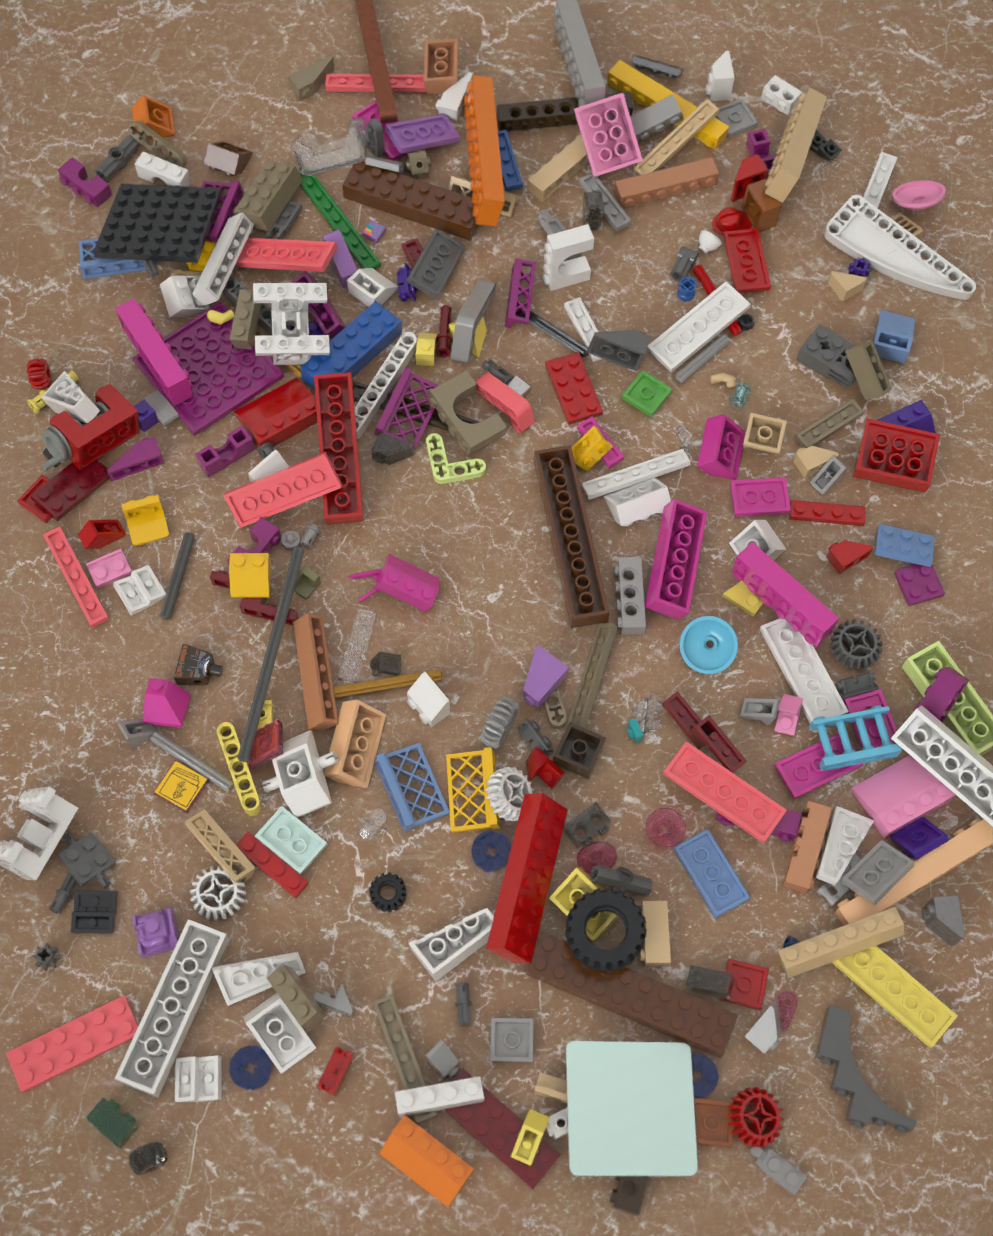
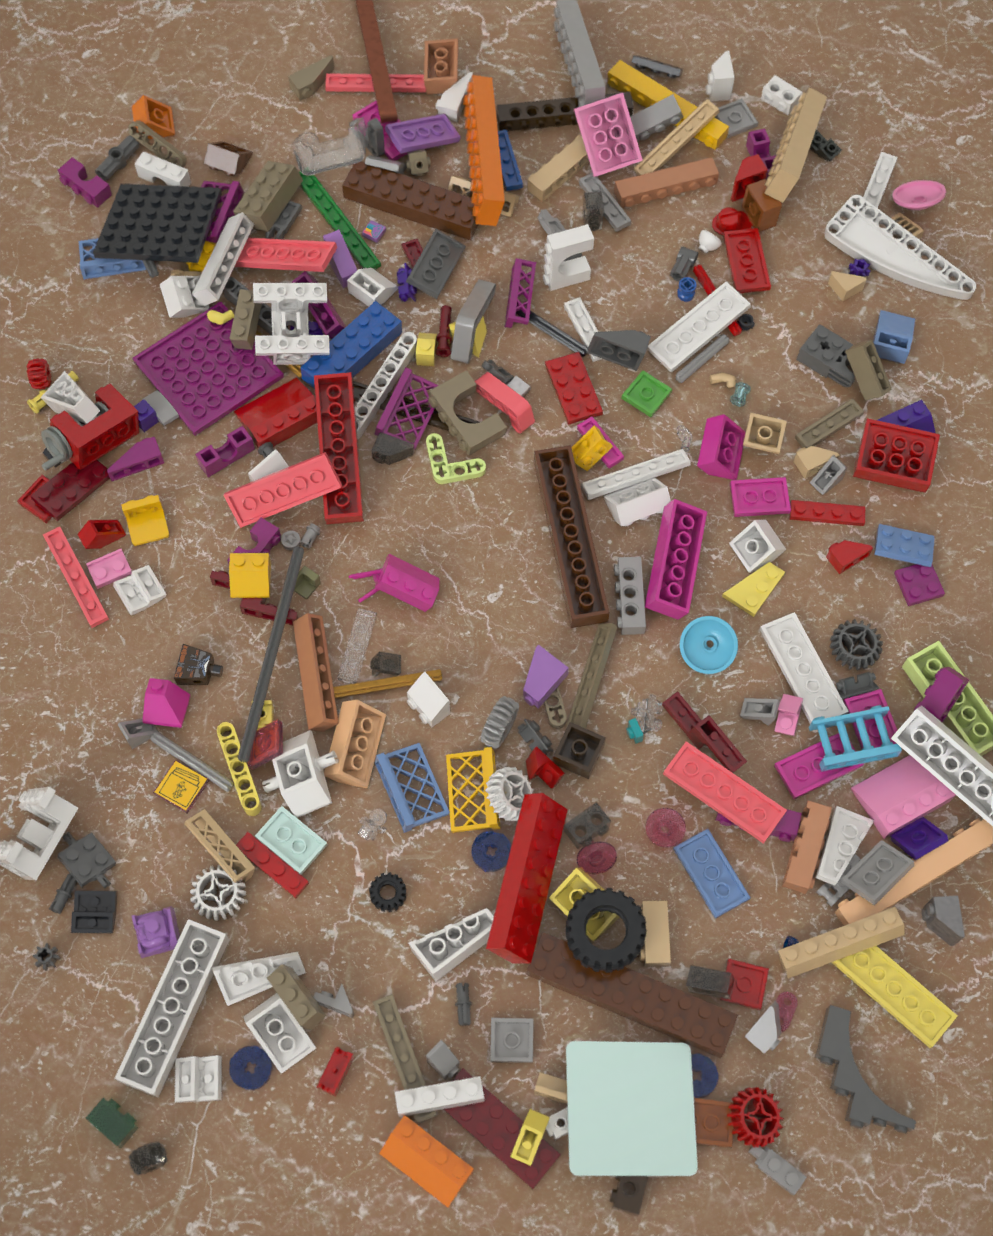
(73, 1044): coral plate -> none
(154, 351): dark pink brick -> none
(177, 576): dark grey axle -> none
(621, 879): dark grey piece -> none
(784, 595): dark pink brick -> none

